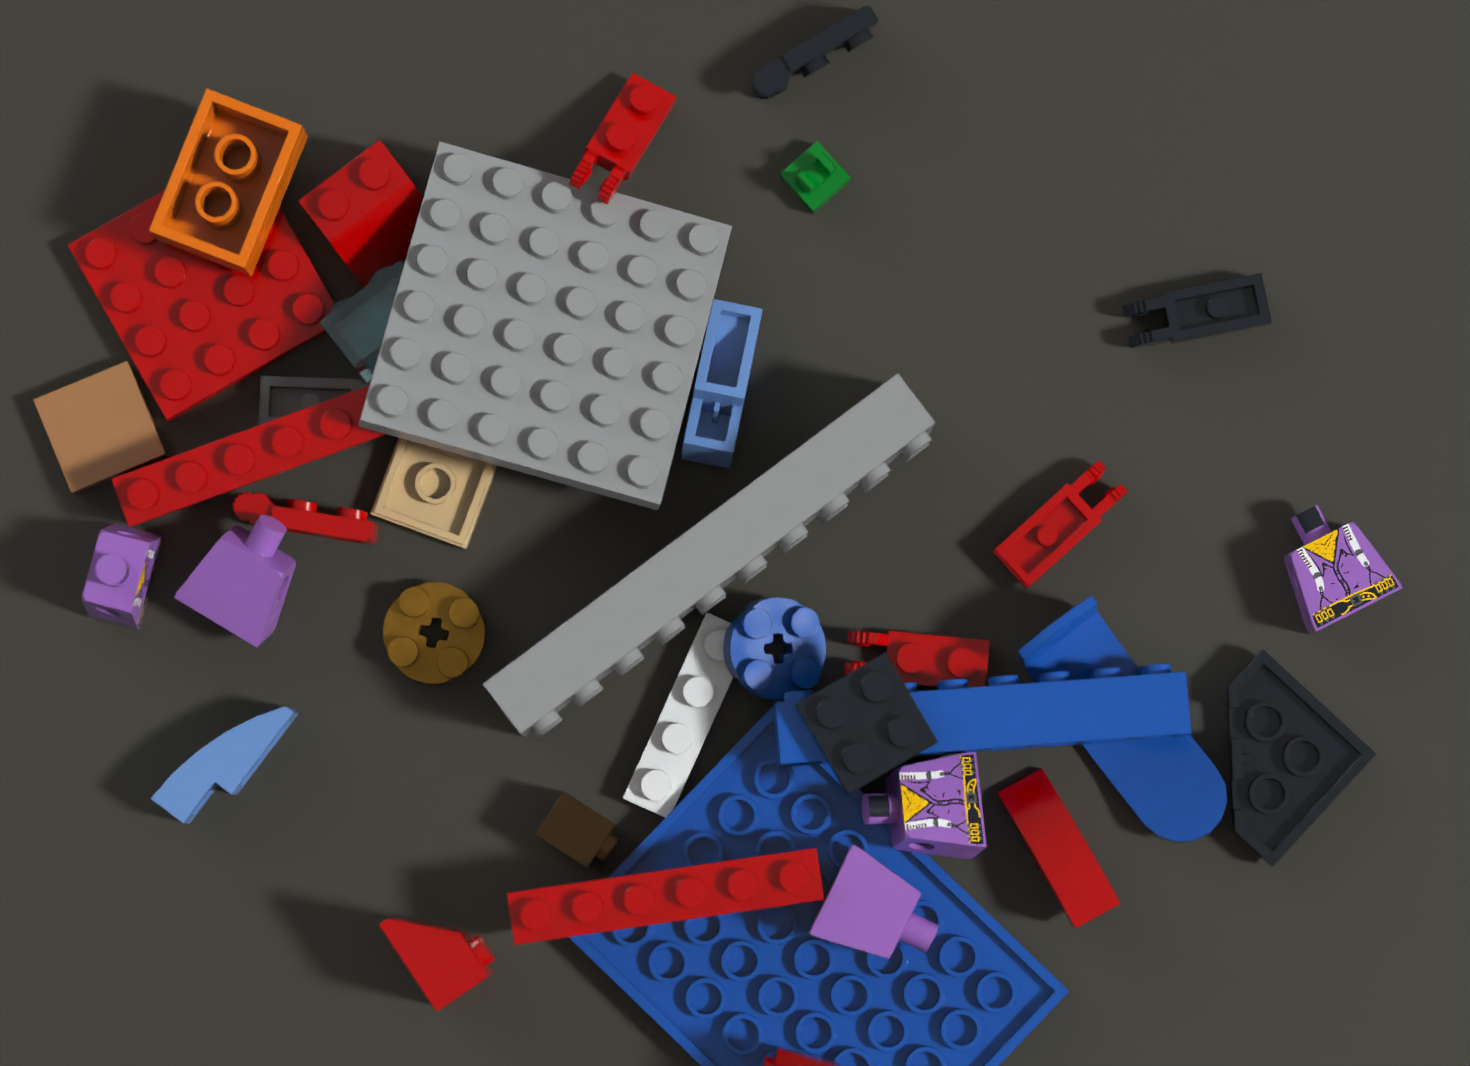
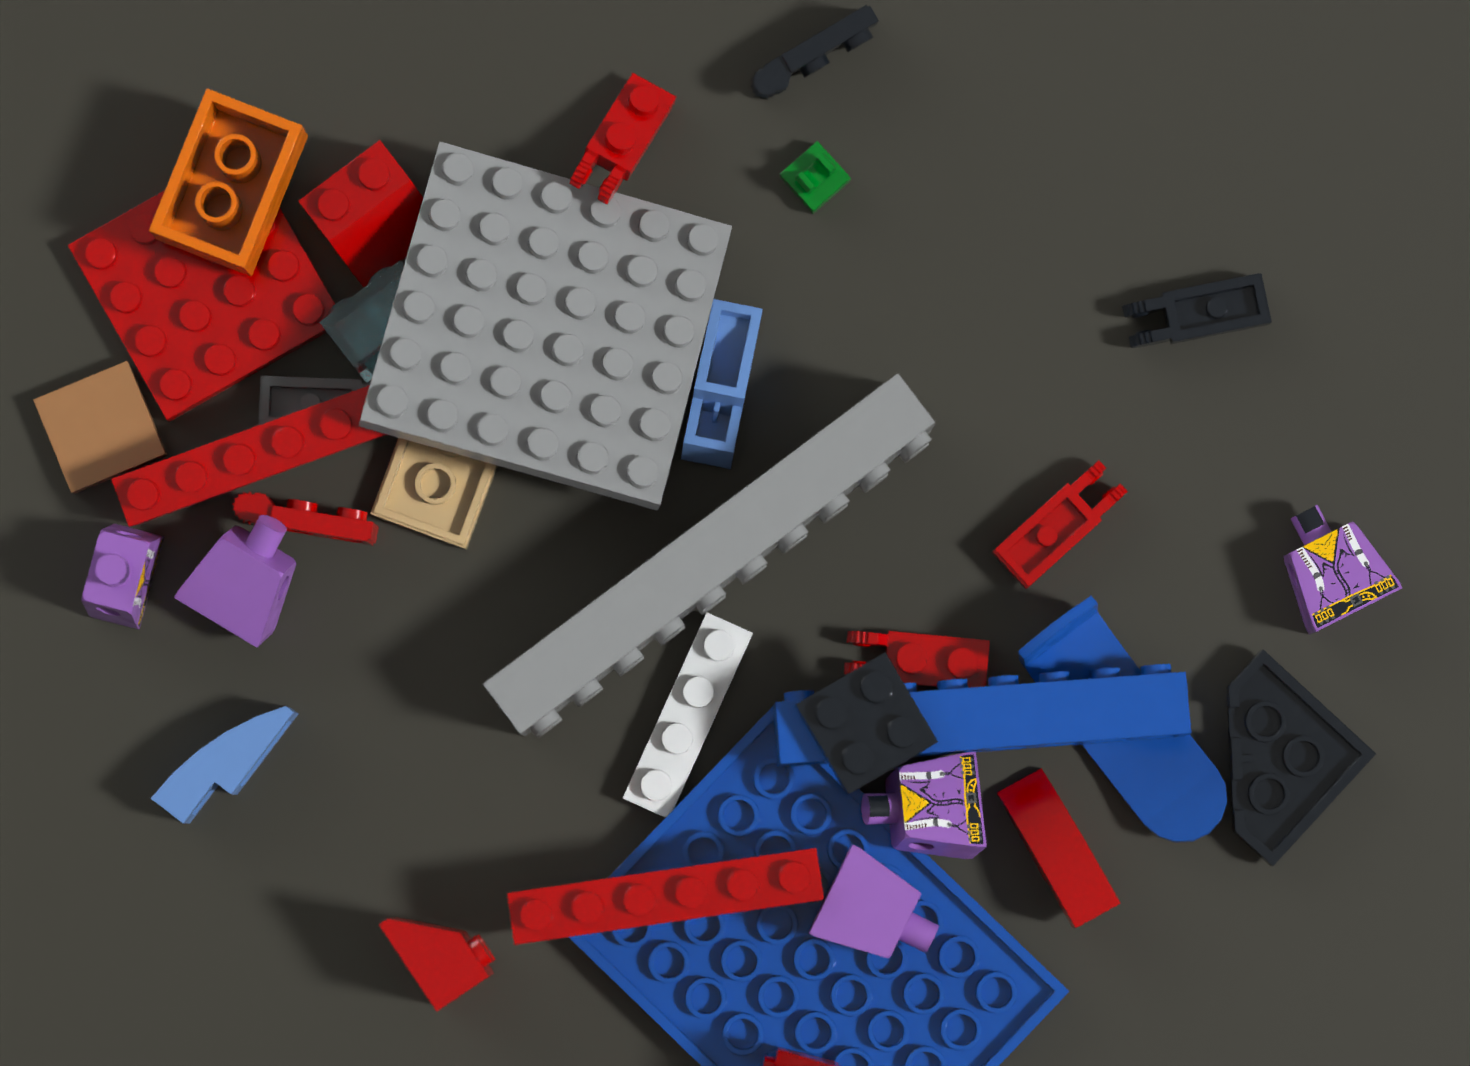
(450, 657): pearl gold plate -> none
(578, 831): dark brown brick -> none
(754, 627): blue plate -> none

